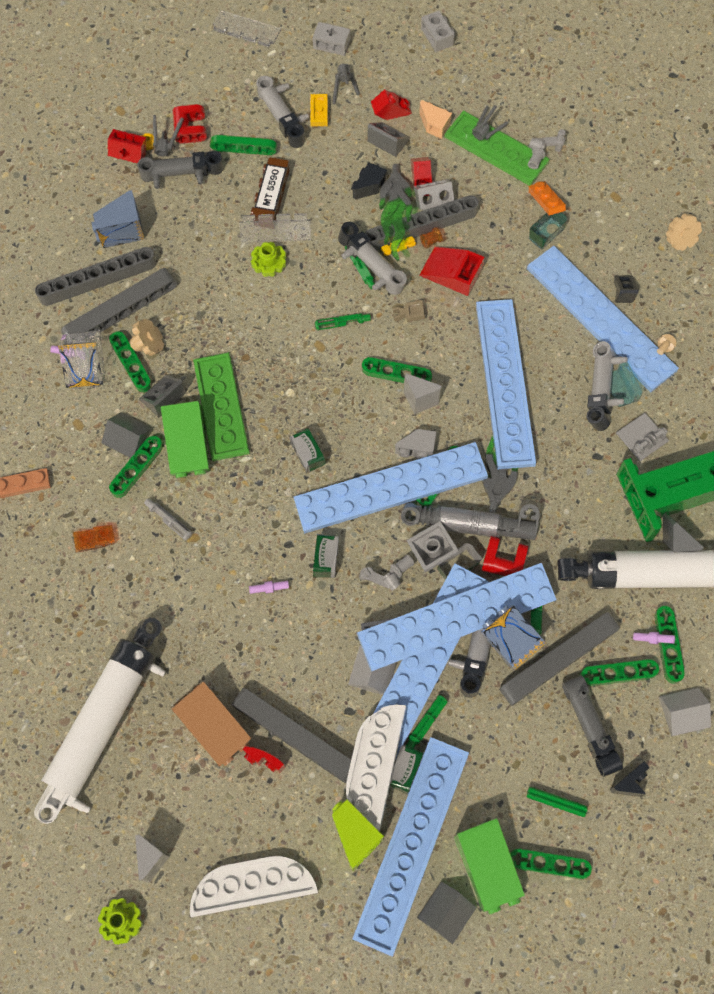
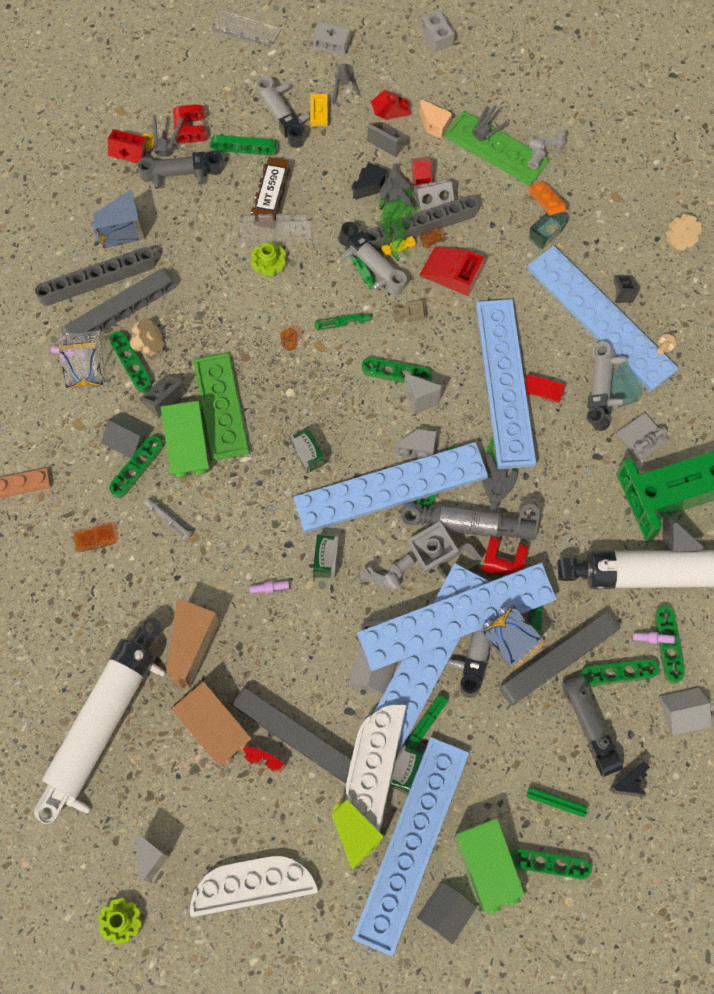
(190, 640): none -> medium nougat slope
(288, 333): none -> clear orange bush
(544, 388): none -> red slope

